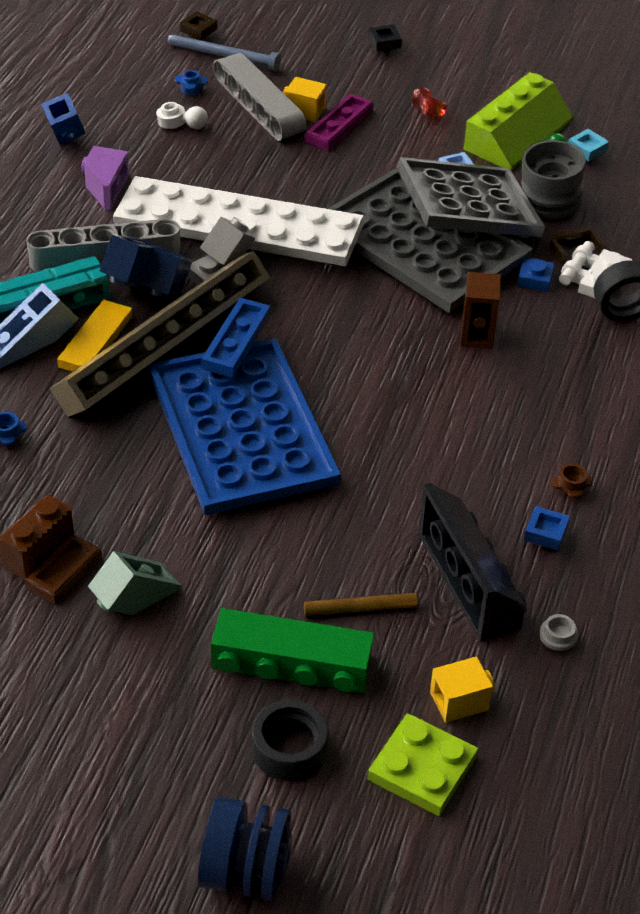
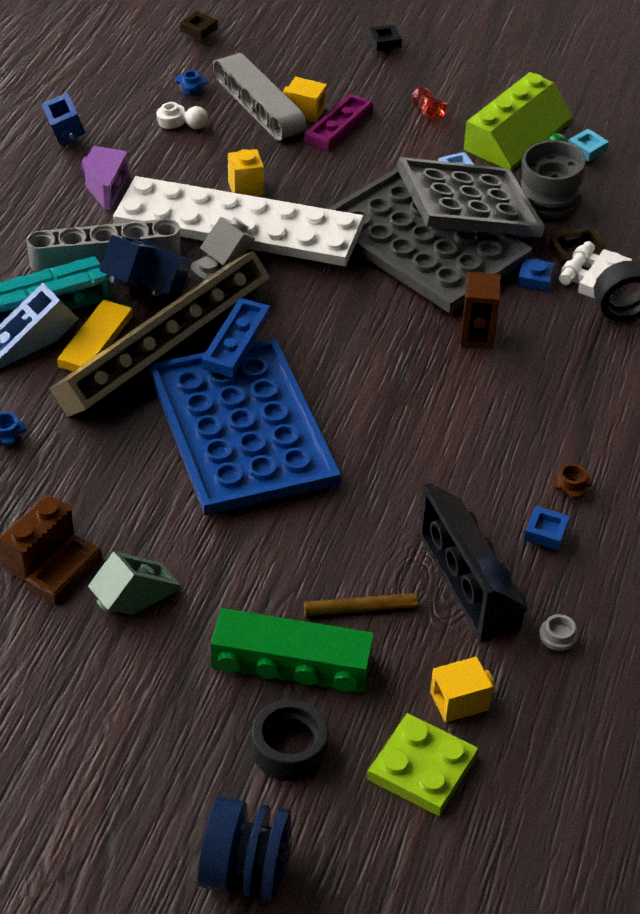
(246, 173): none -> yellow brick
(272, 61): sand blue bar -> none

